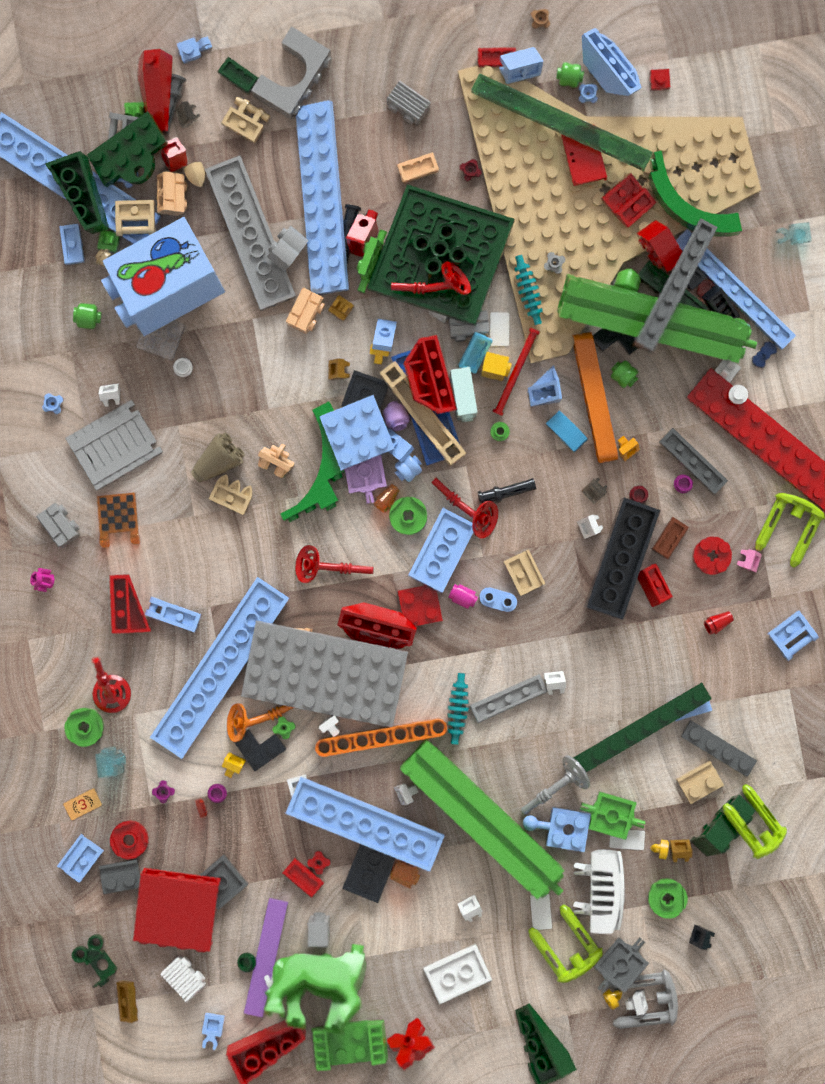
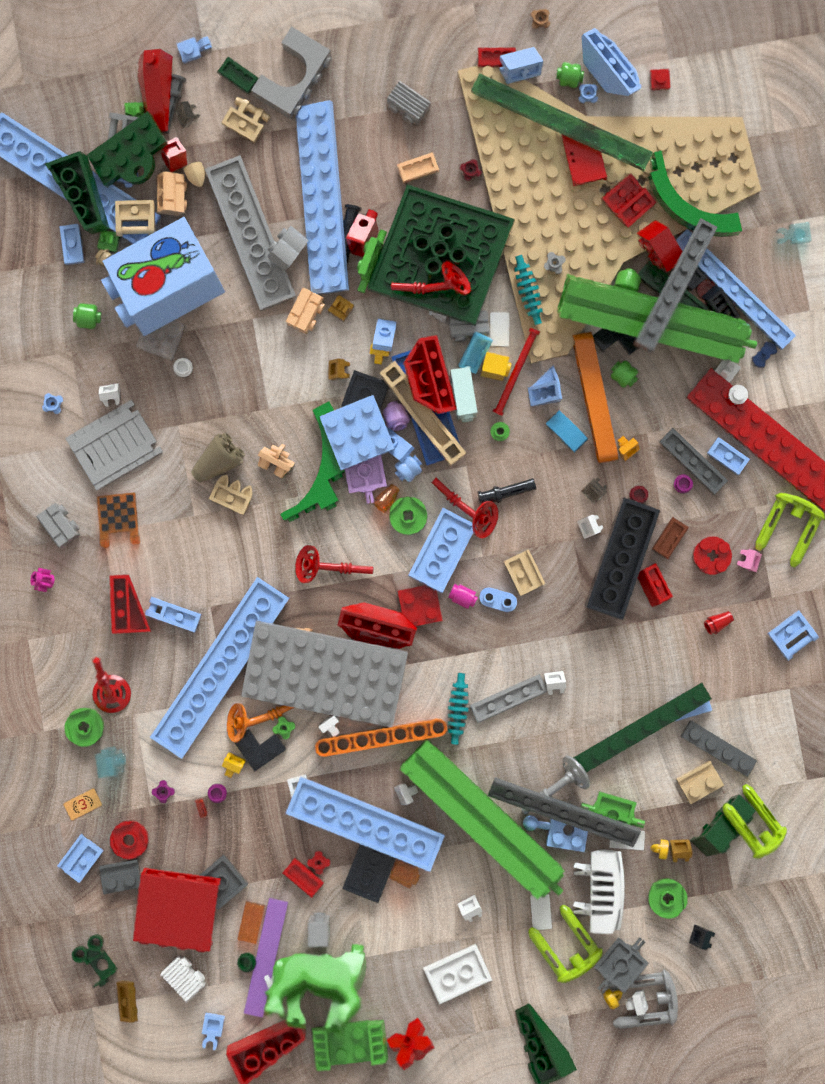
(251, 922): none -> clear orange tile
(564, 812): none -> dark grey tile
(728, 456): none -> light blue plate

